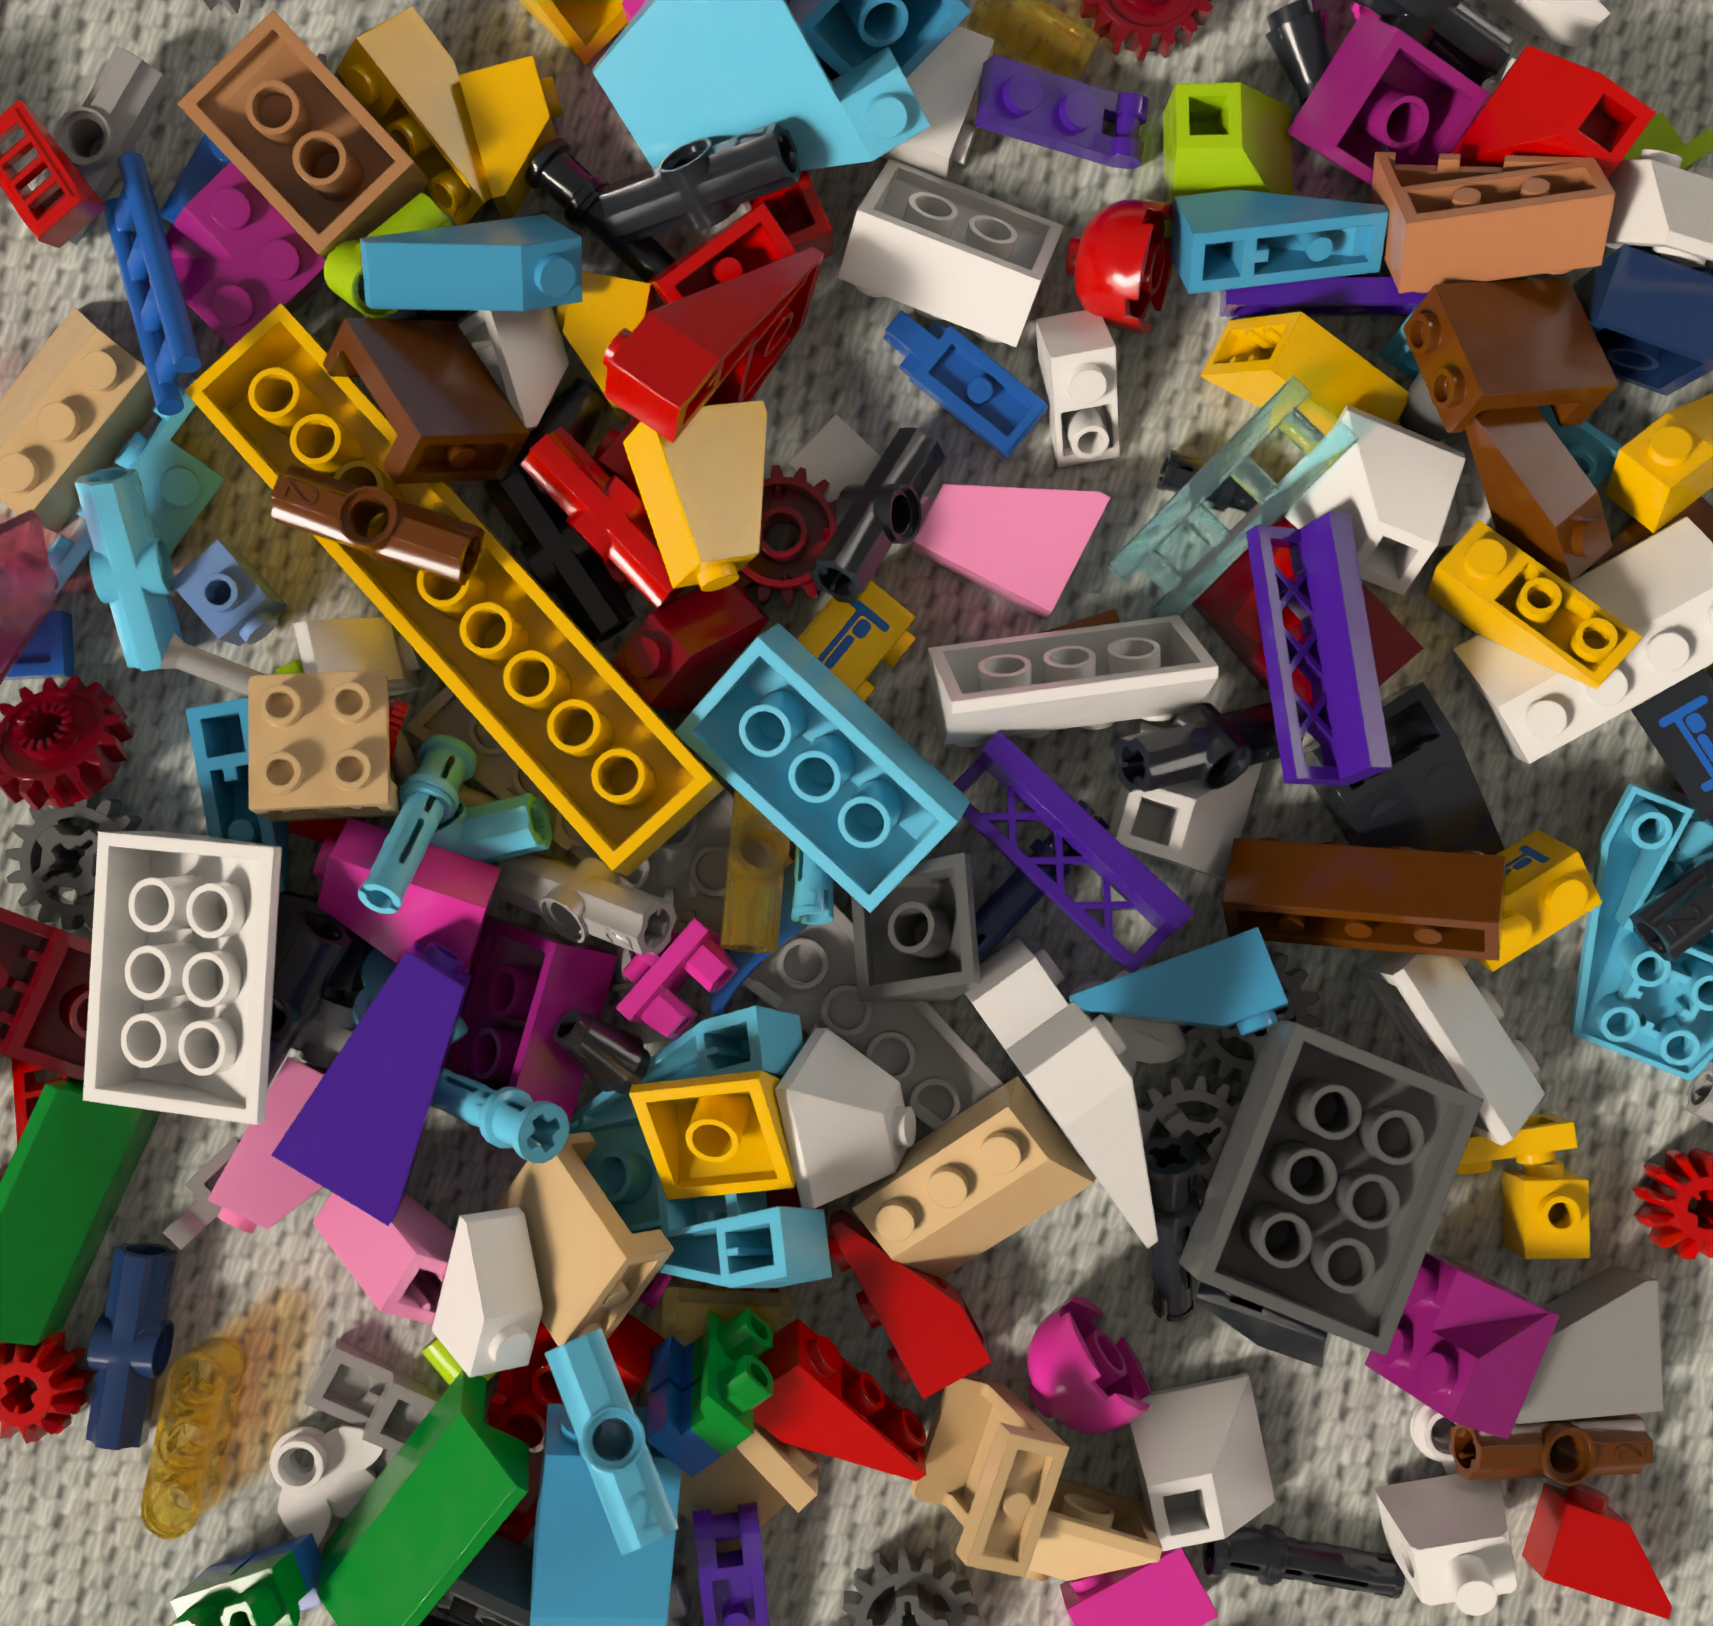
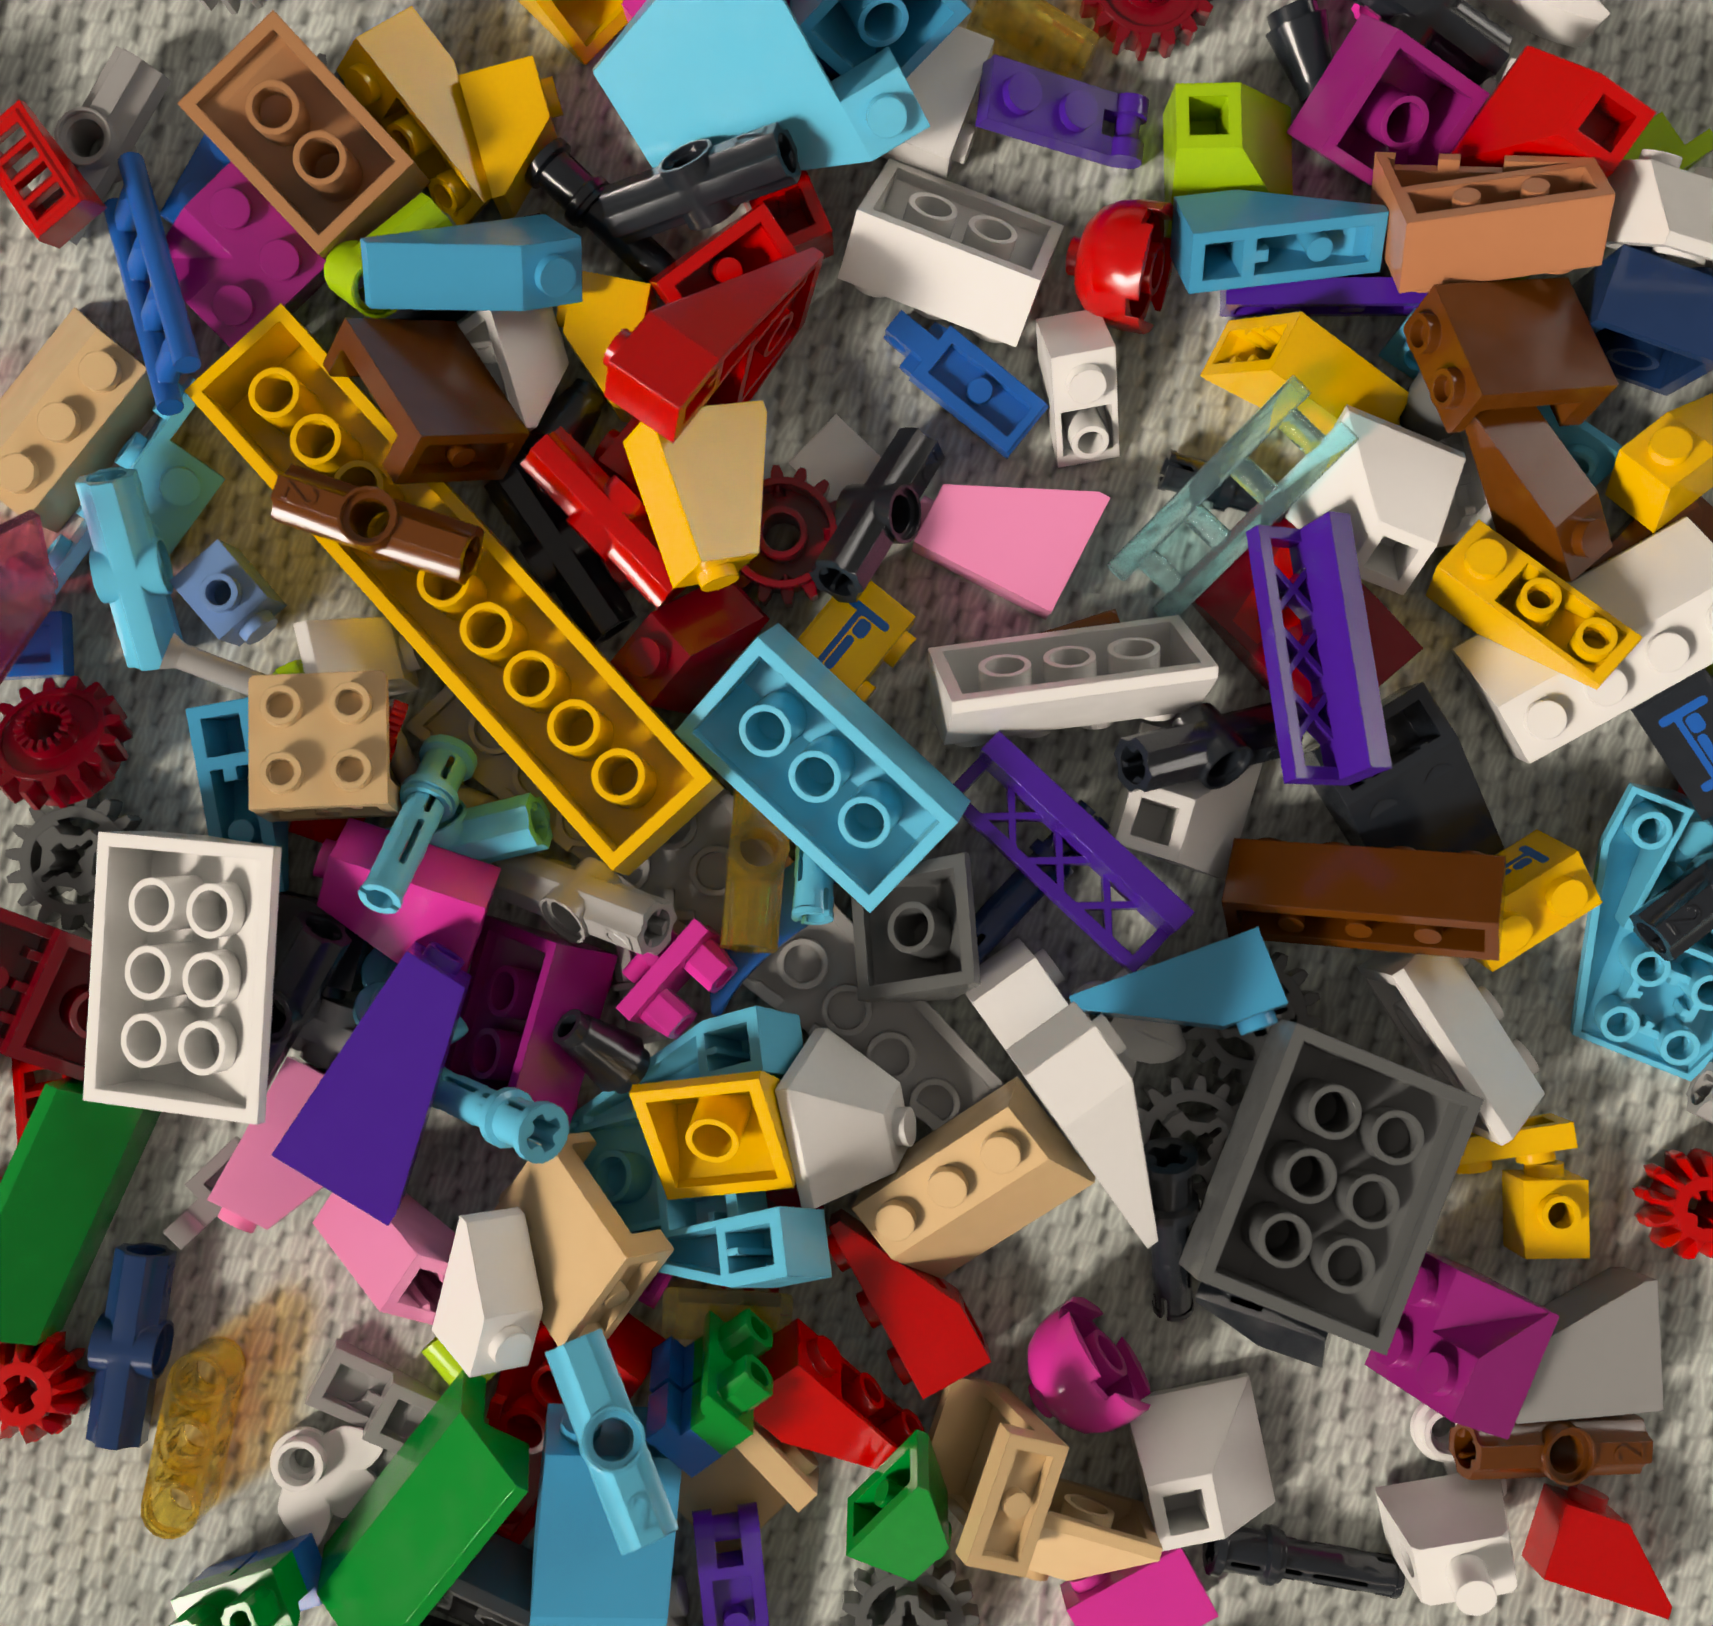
(901, 1512): none -> green slope

